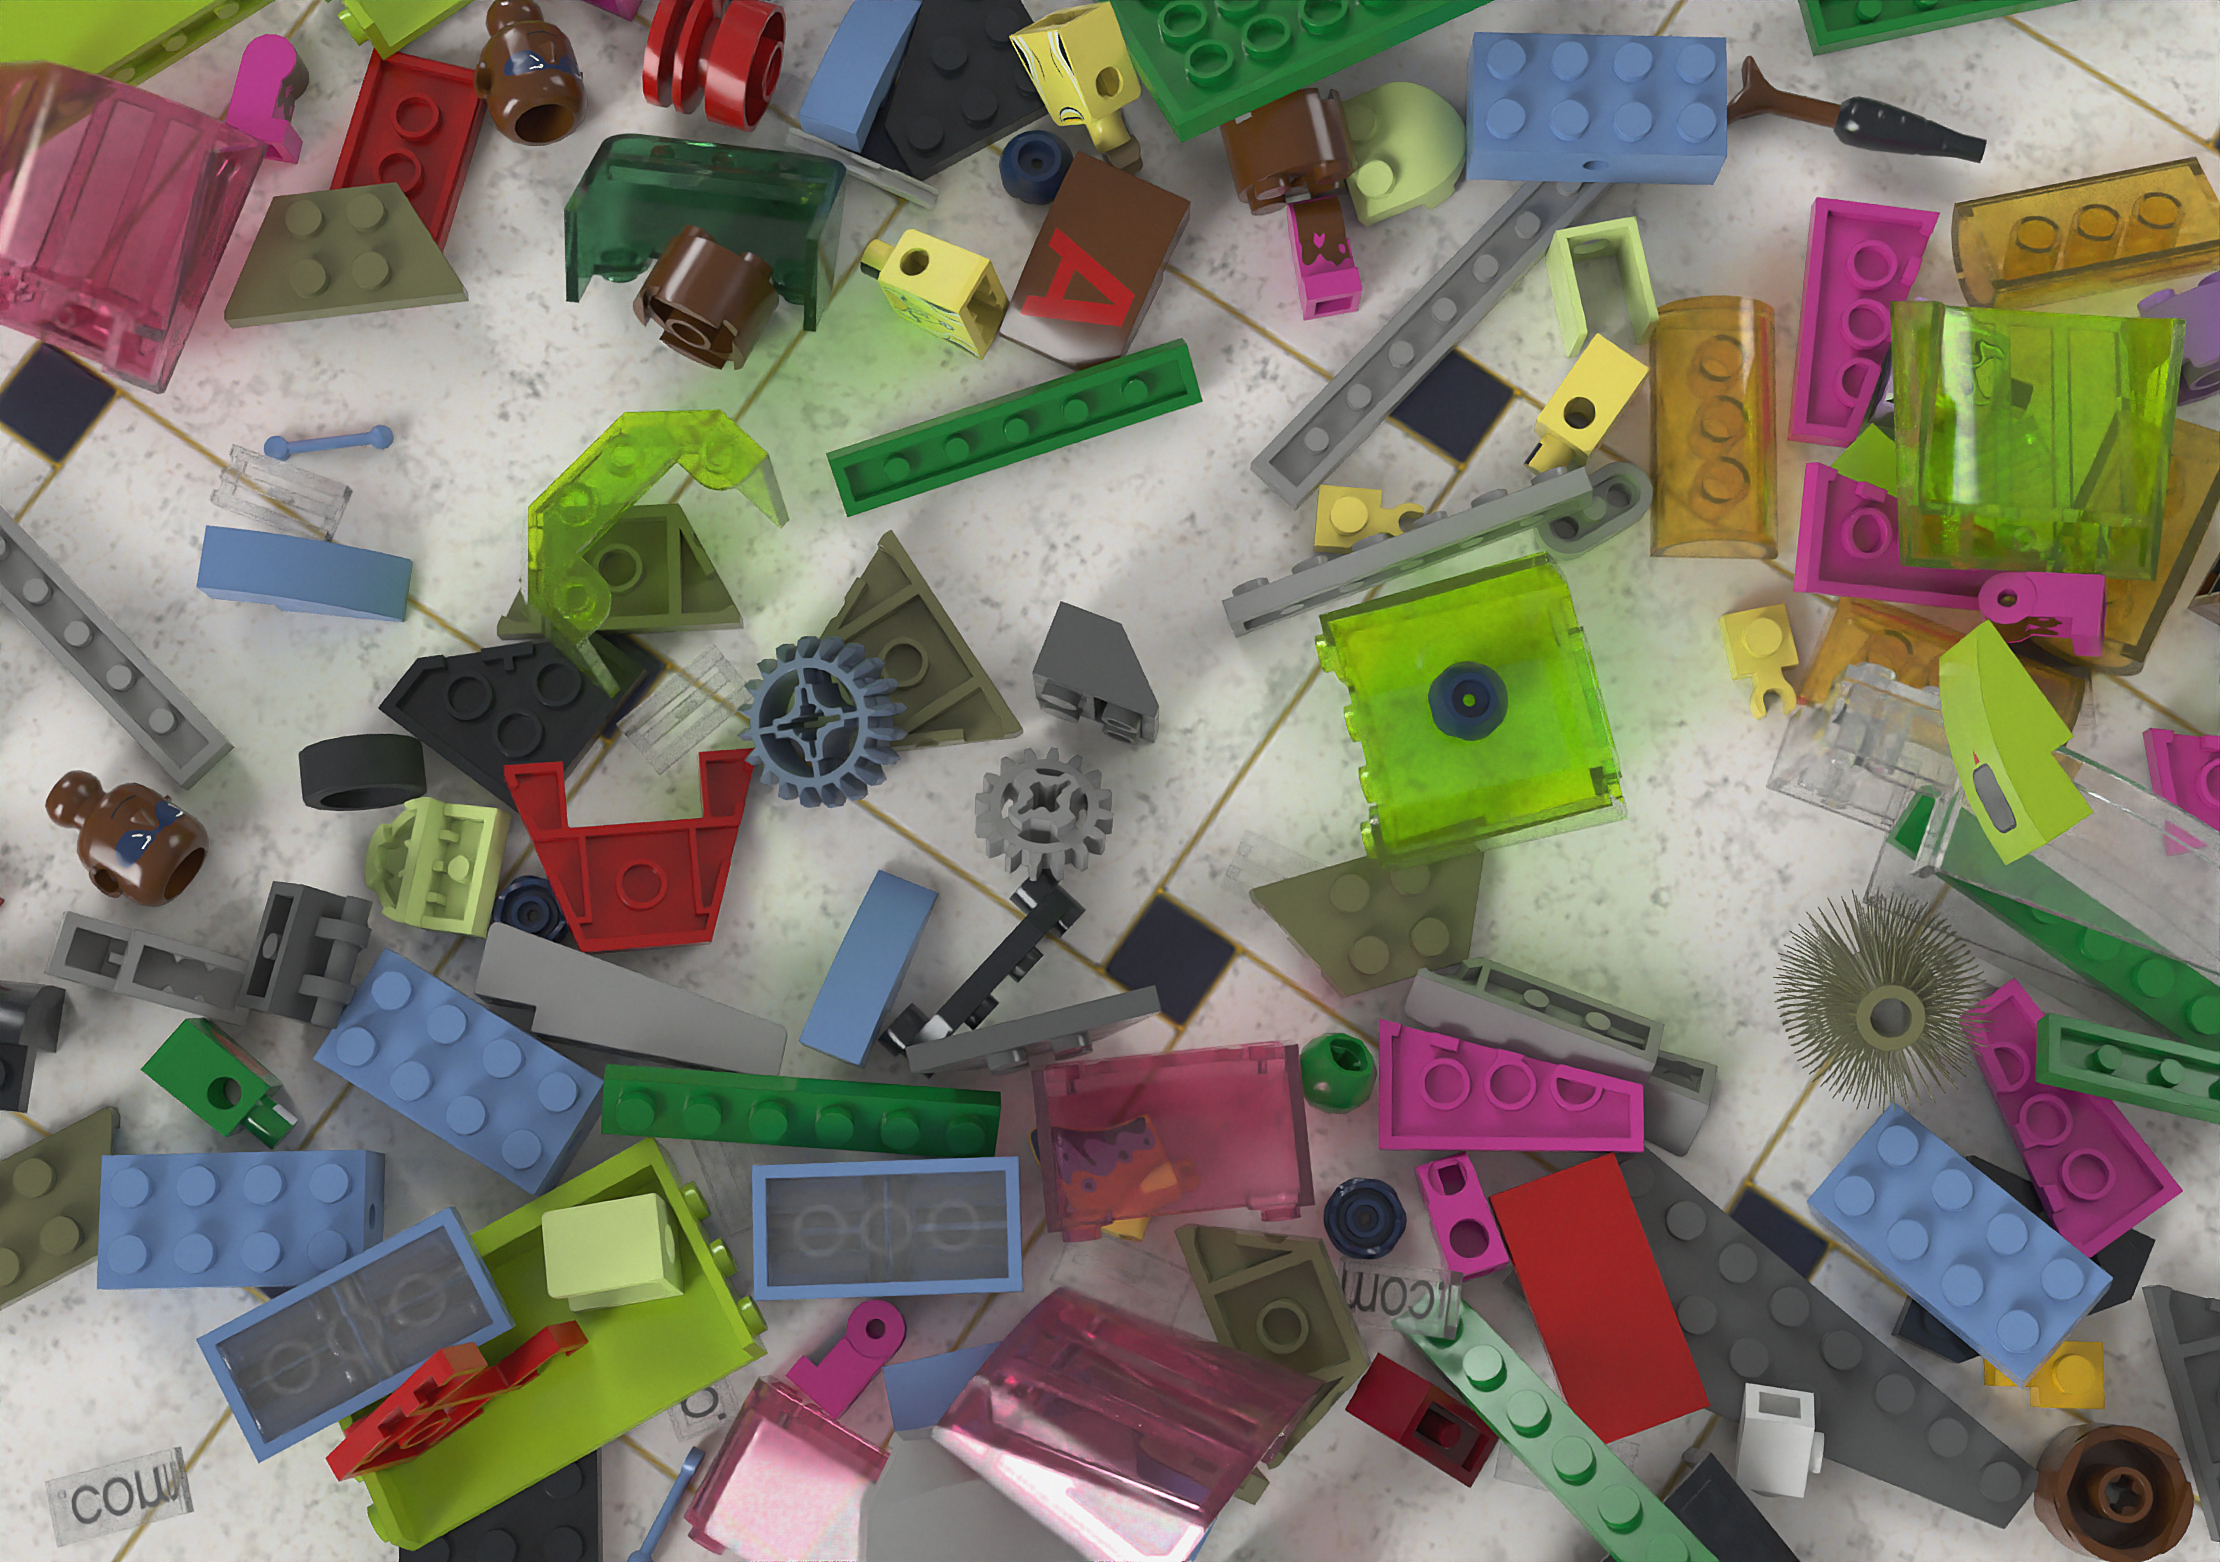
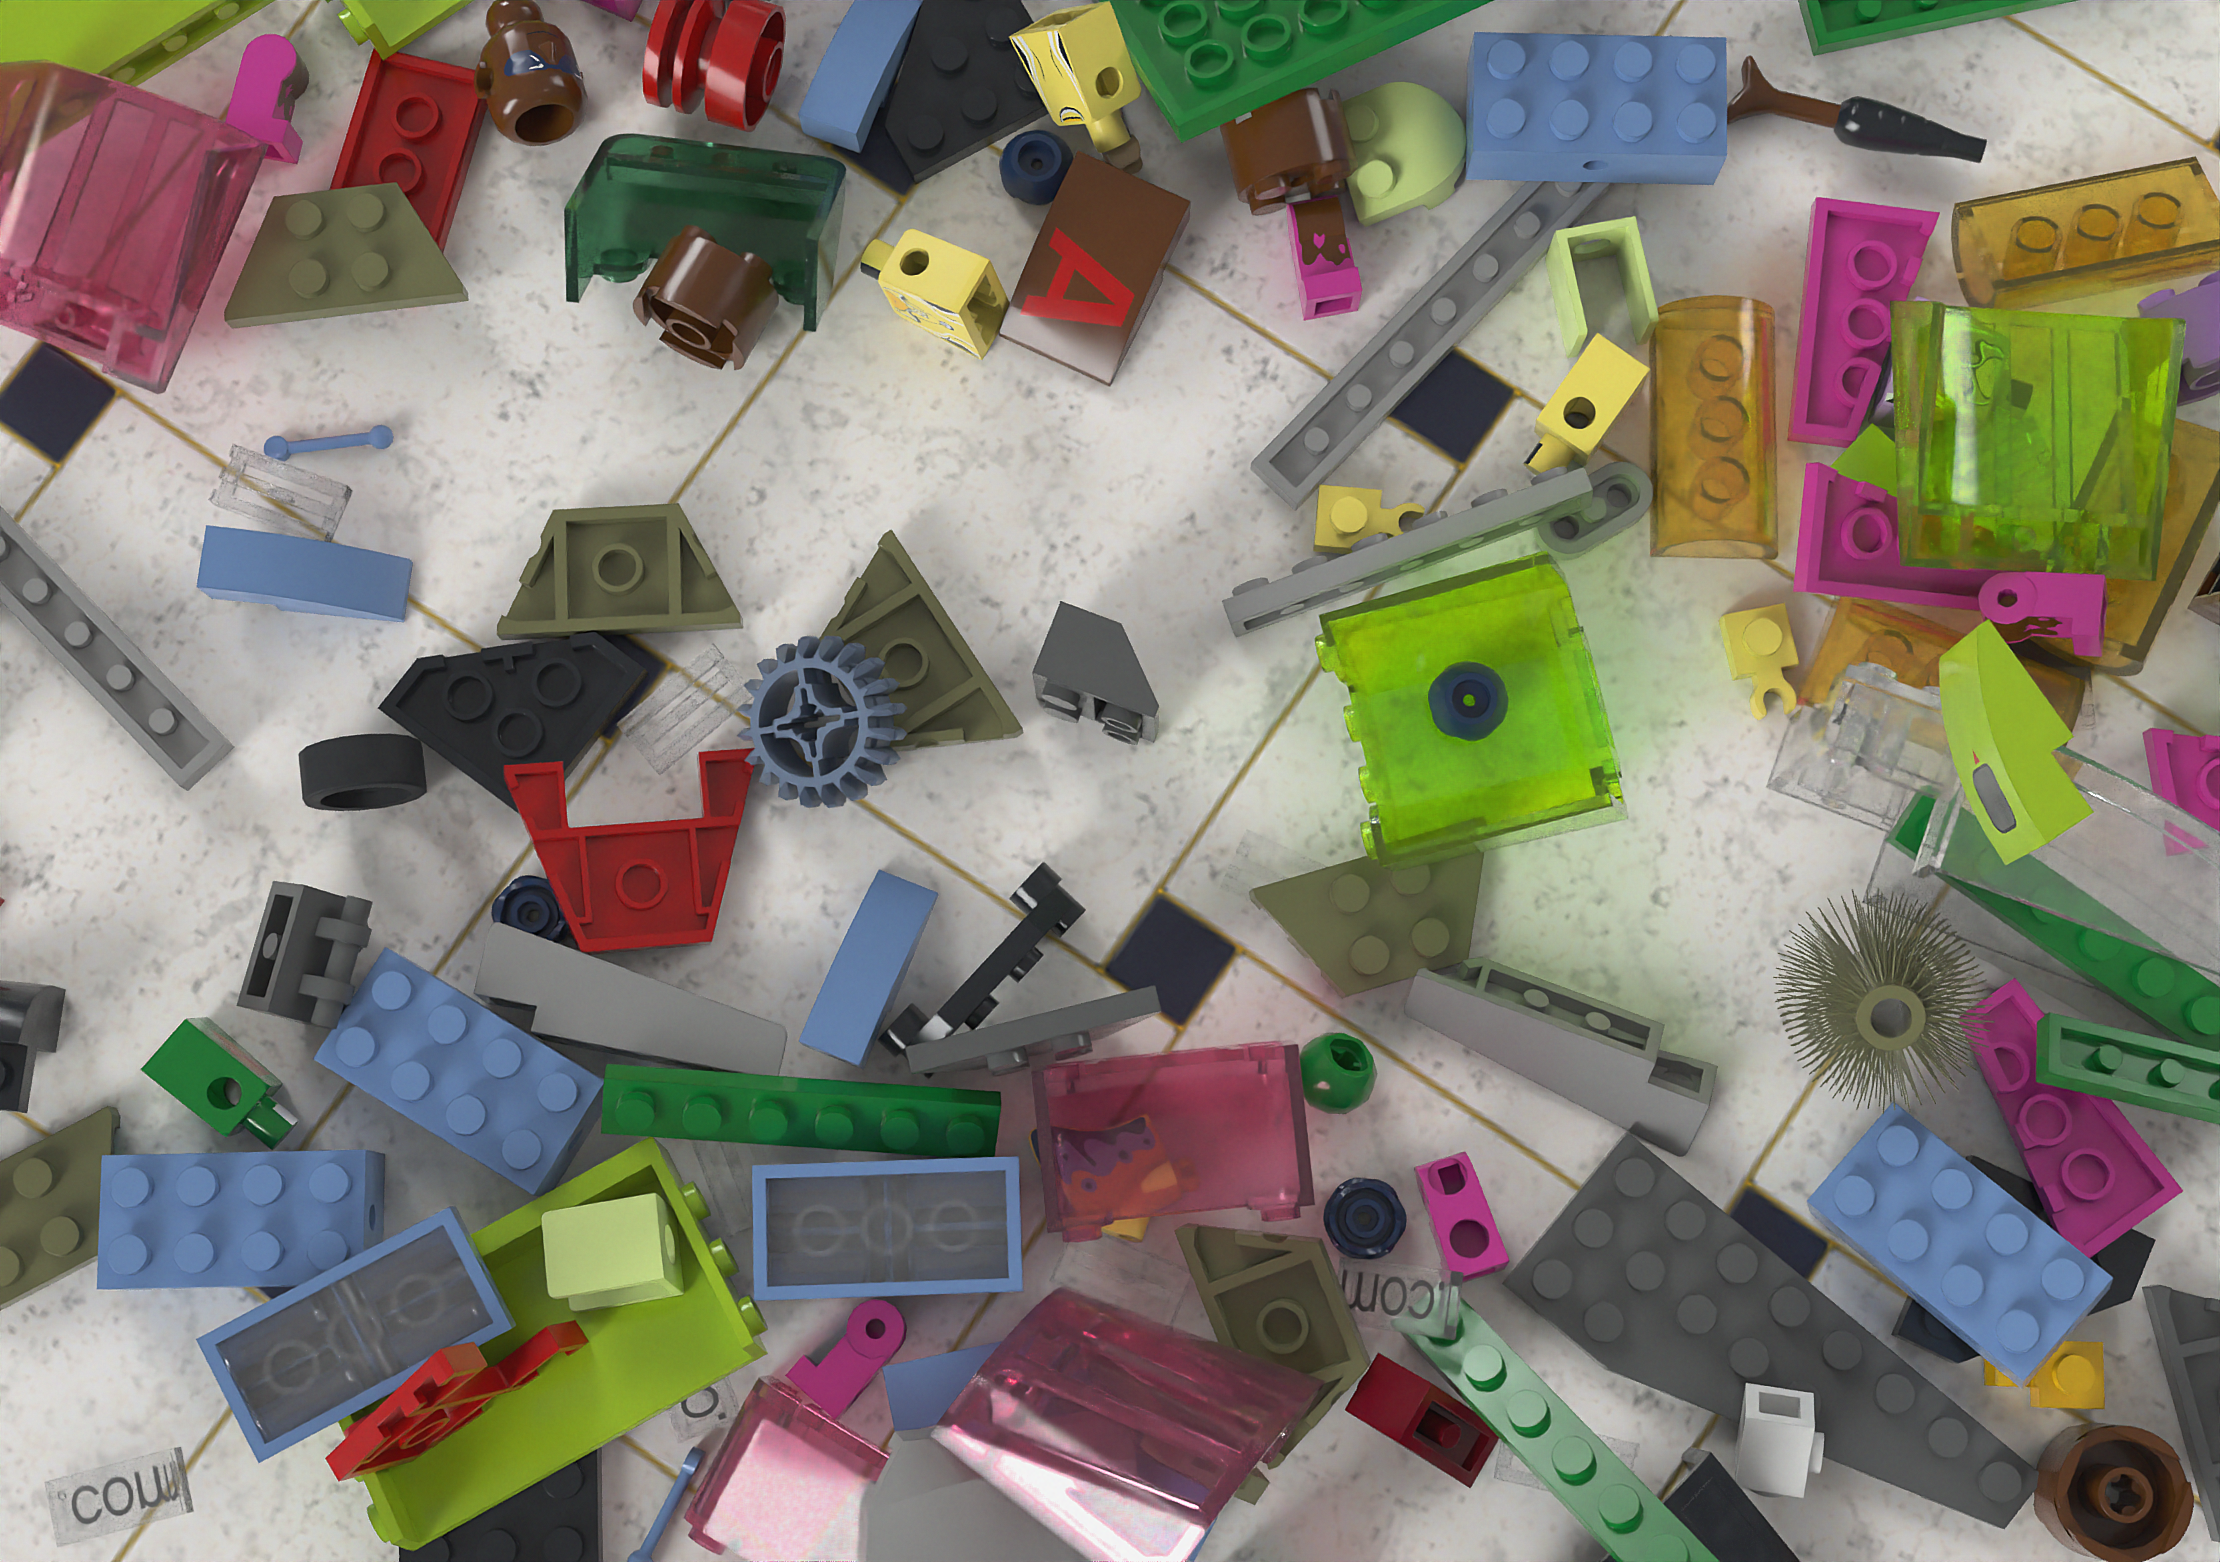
(130, 838): reddish brown piece -> none
(148, 968): light grey slope -> none
(439, 865): yellowish green slope -> none
(562, 590): clear neon green windscreen -> none
(867, 170): white piece -> none
(1014, 427): green plate -> none
(1043, 814): light grey gear -> none
(1487, 1099): dark pink wing -> none
(1598, 1299): red tile -> none

